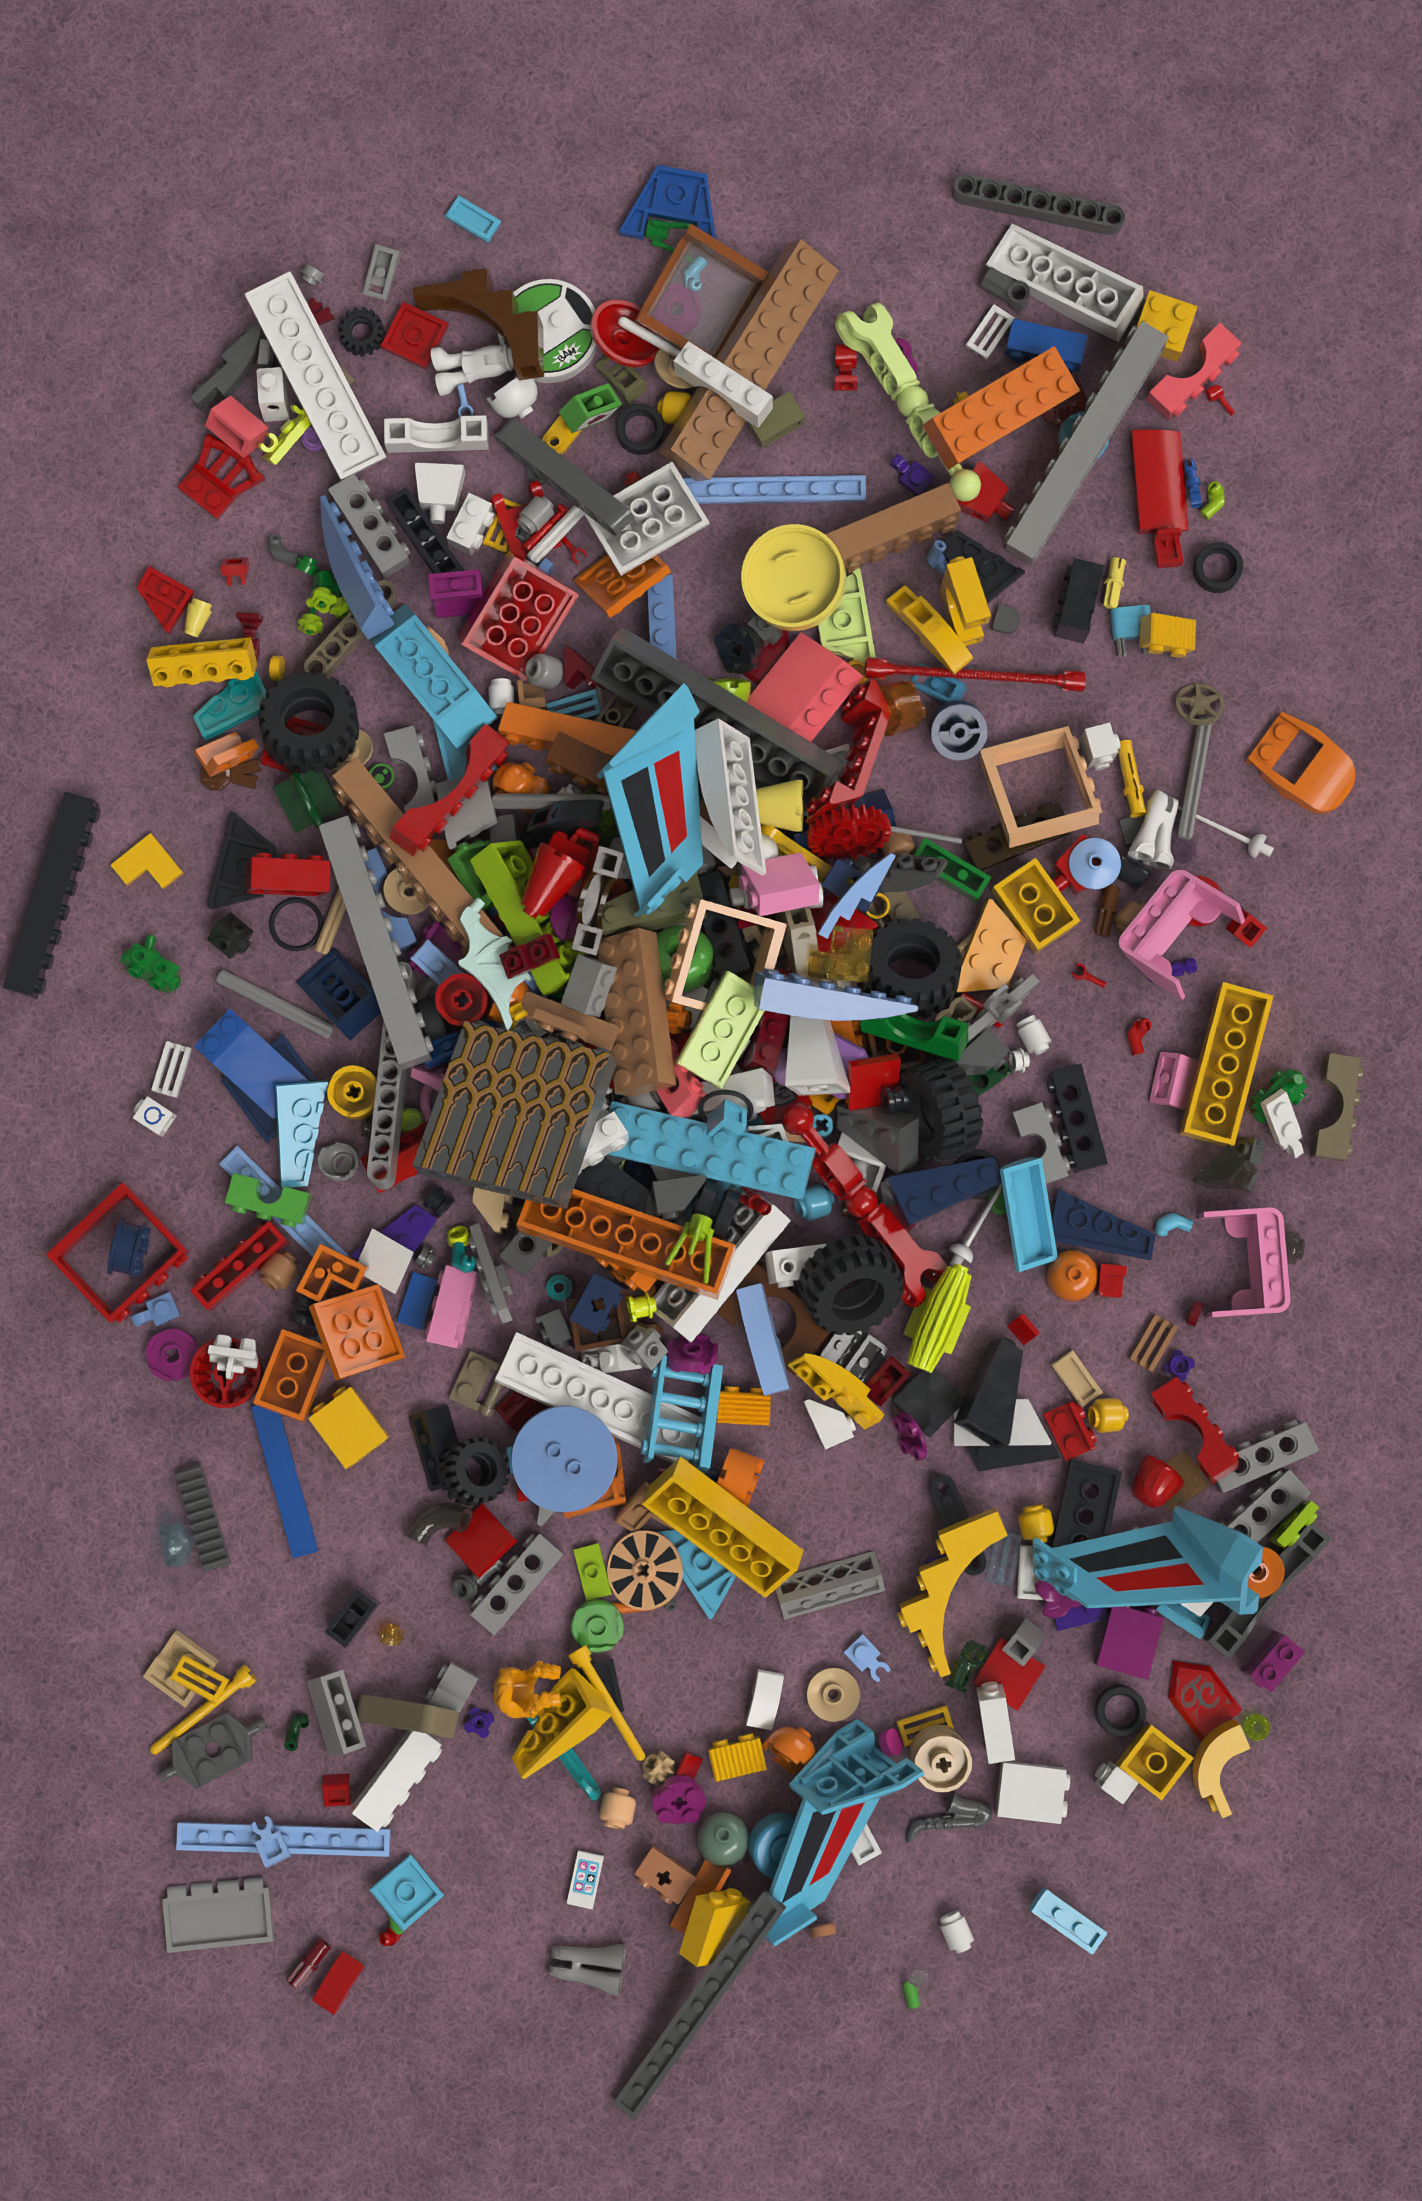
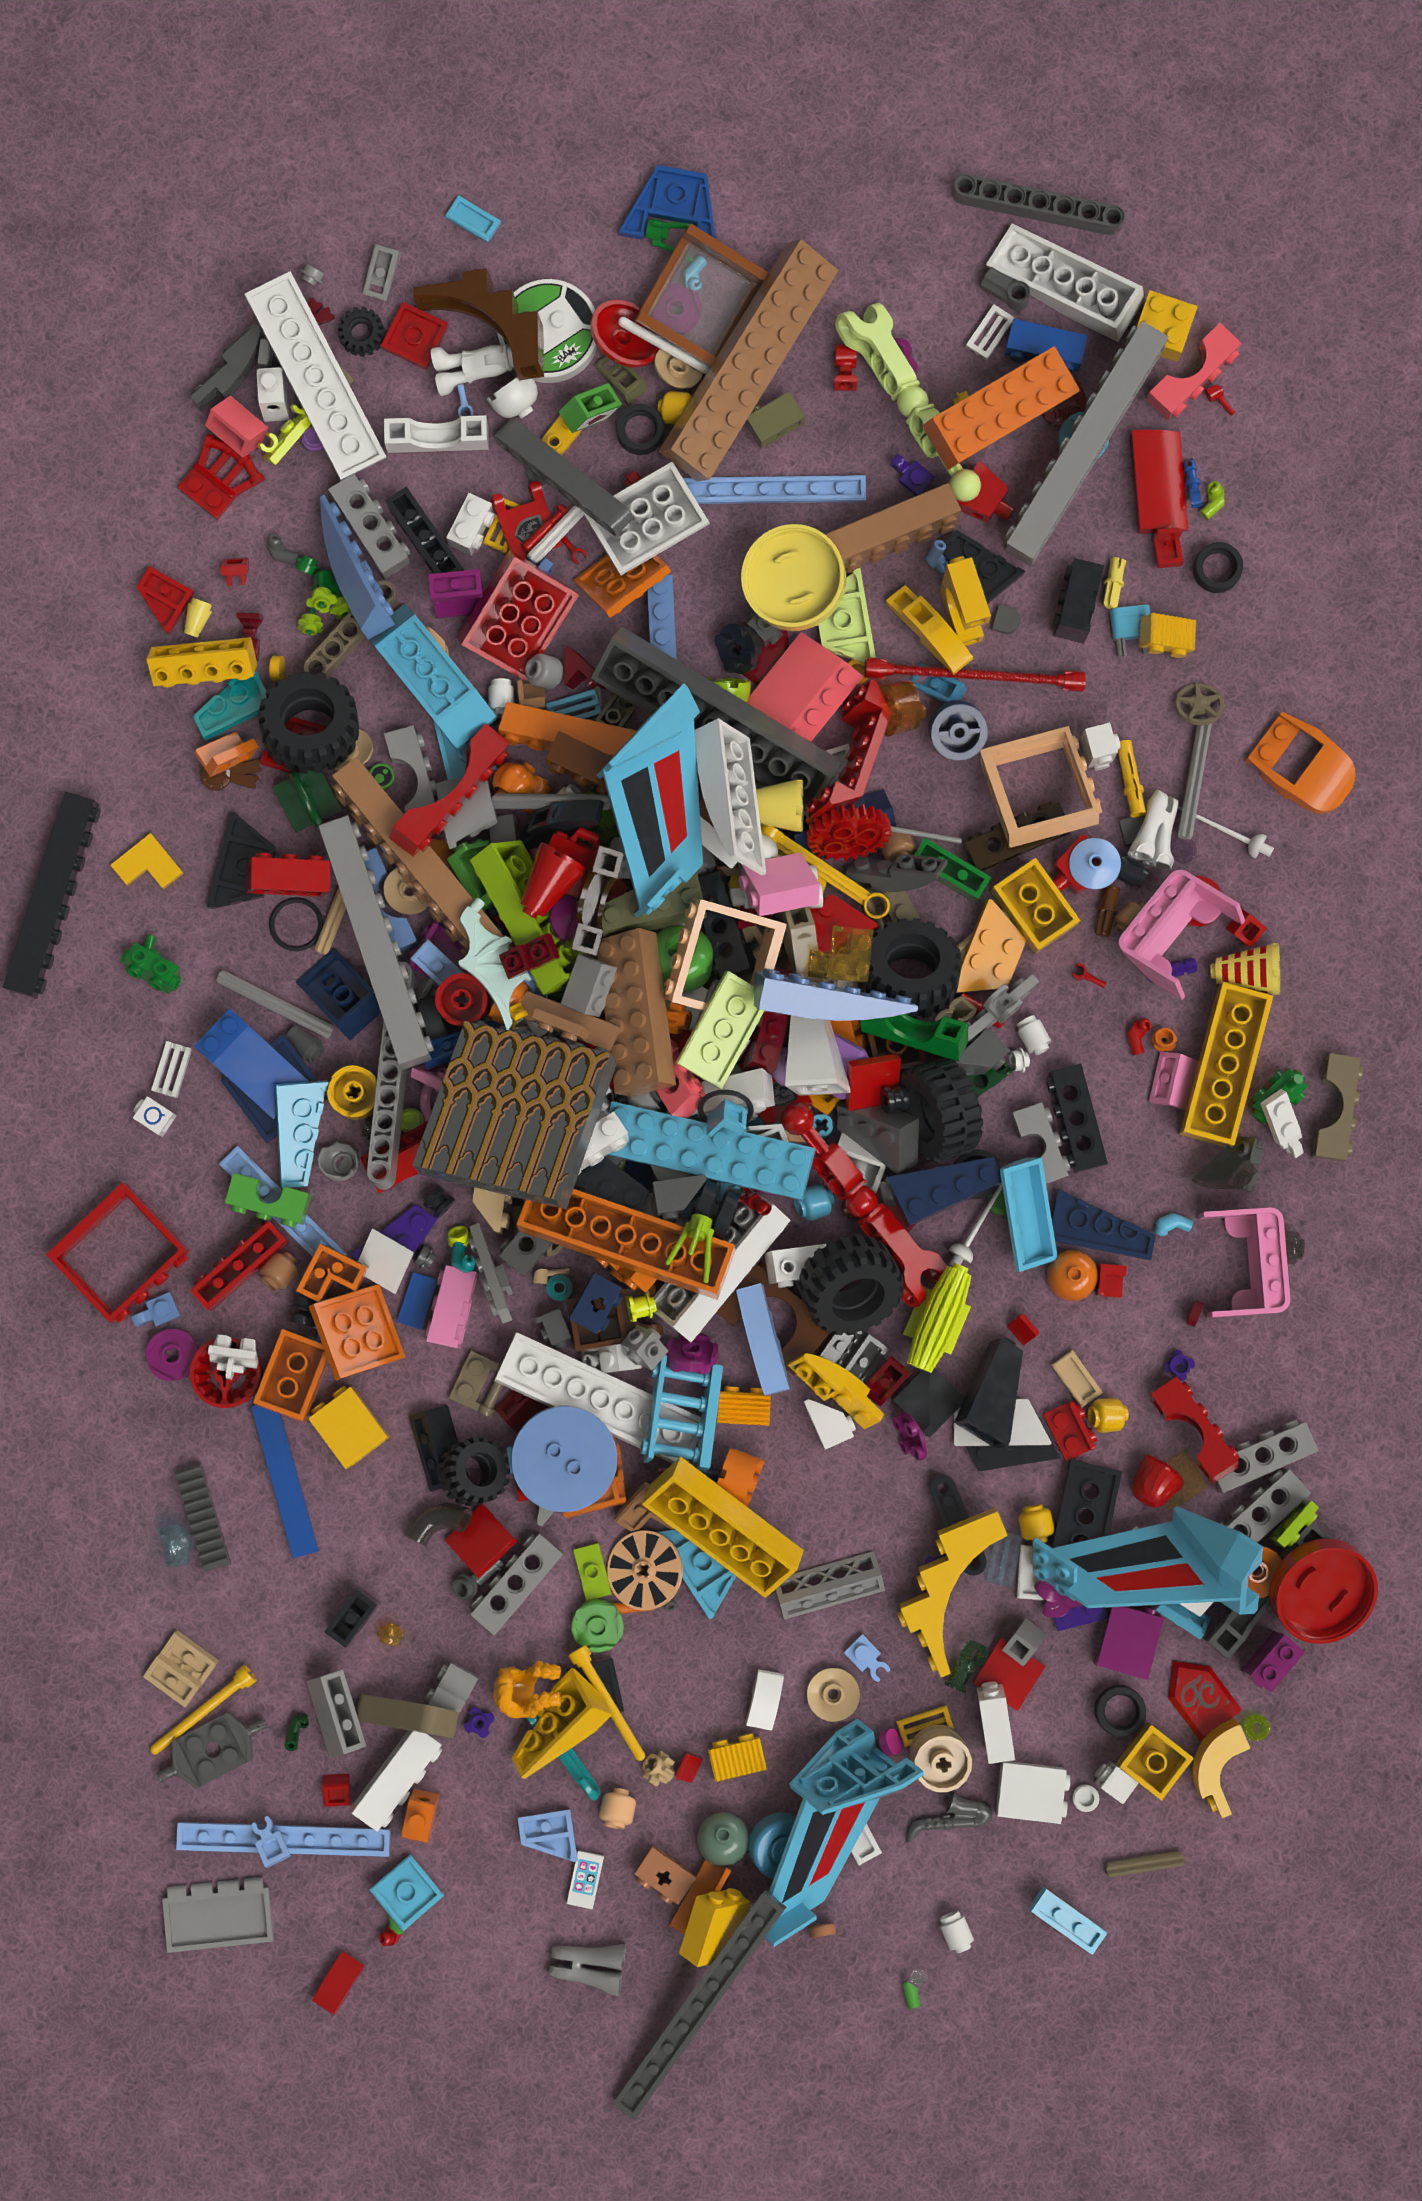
(128, 1249): dark blue wheel -> none
(219, 1690): yellow tile -> none
(230, 935): pearl dark grey brick -> none
(306, 1044): none -> dark grey cone
(308, 1963): dark red axle -> none
(420, 1816): none -> orange torso
(439, 488): white torso -> none
(535, 514): light grey brick -> none
(541, 1275): none -> tan hand
(550, 1834): none -> light blue wing
(678, 1812): magenta plate -> none
(704, 370): white arch -> none
(791, 1748): orange cylinder -> none
(838, 874): dark blue brick -> none
(863, 887): light blue slope -> none
(1085, 1798): none -> white tile
(1144, 1864): none -> dark tan axle
(1164, 1033): none -> orange plate
(1164, 1323): medium nougat tile -> none
(1250, 969): none -> light yellow cone
(1323, 1591): none -> red brick

